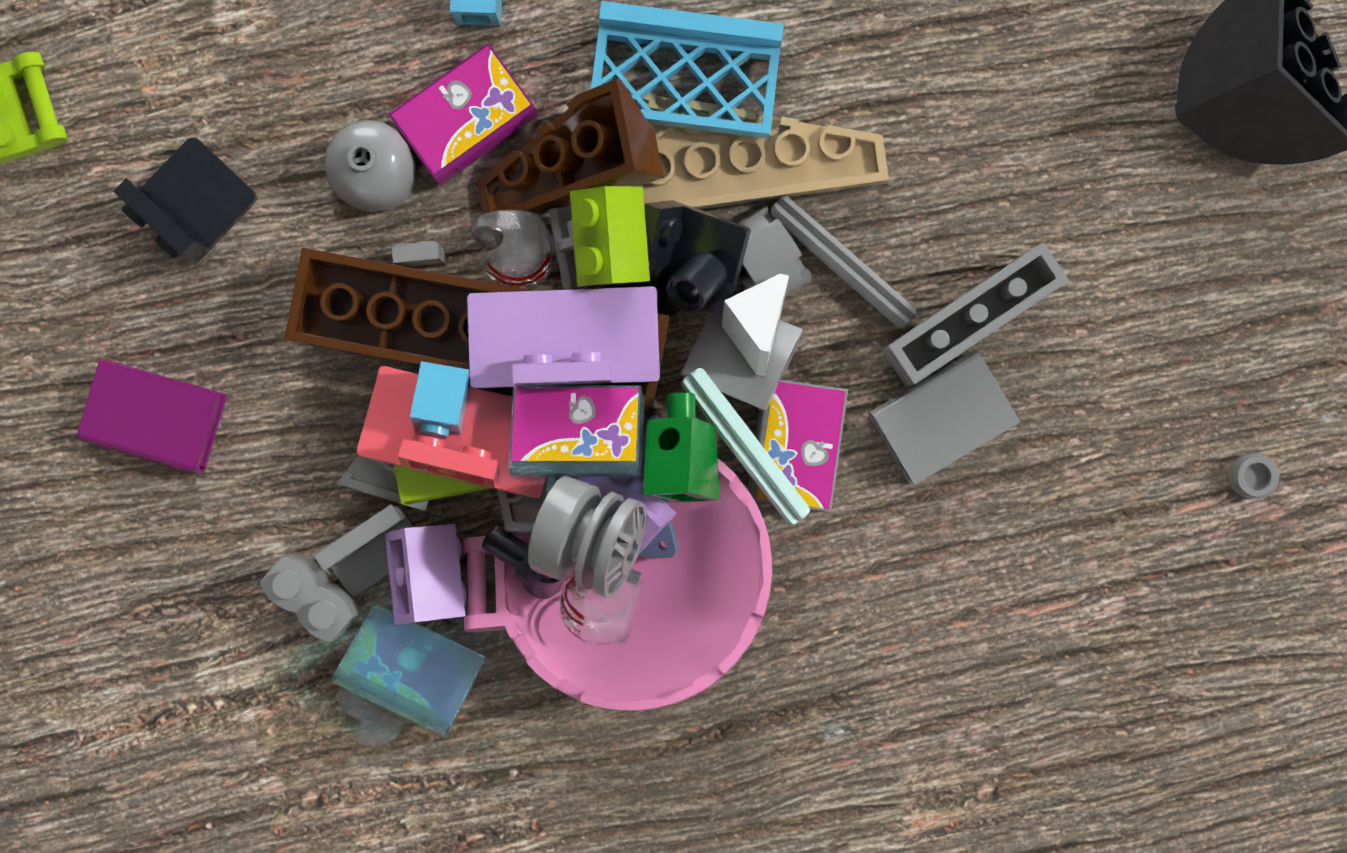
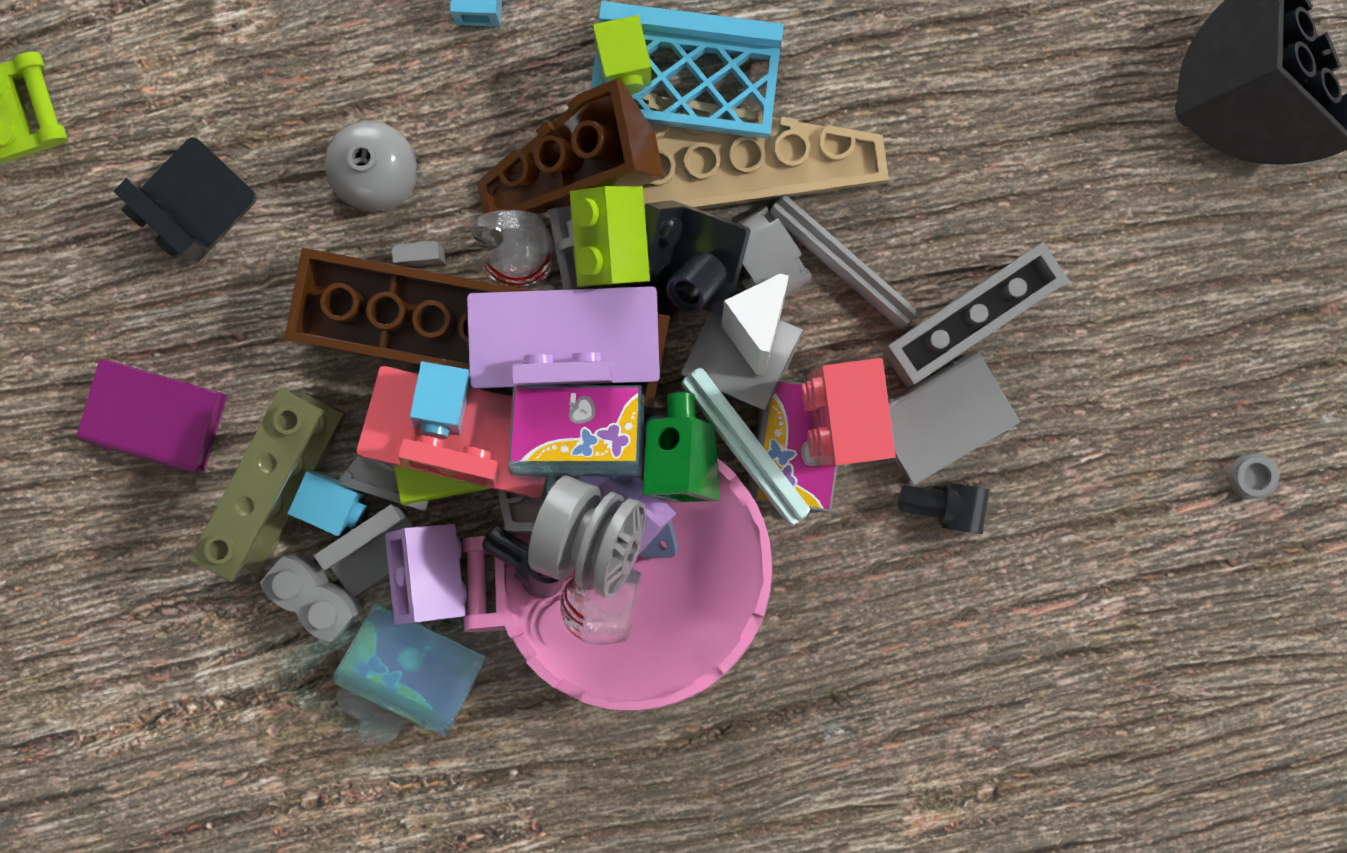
(258, 497): none -> olive fence
(328, 504): none -> medium azure brick
(464, 114): piece -> none
(623, 52): none -> lime brick
(848, 413): none -> coral brick
(956, 506): none -> black axle

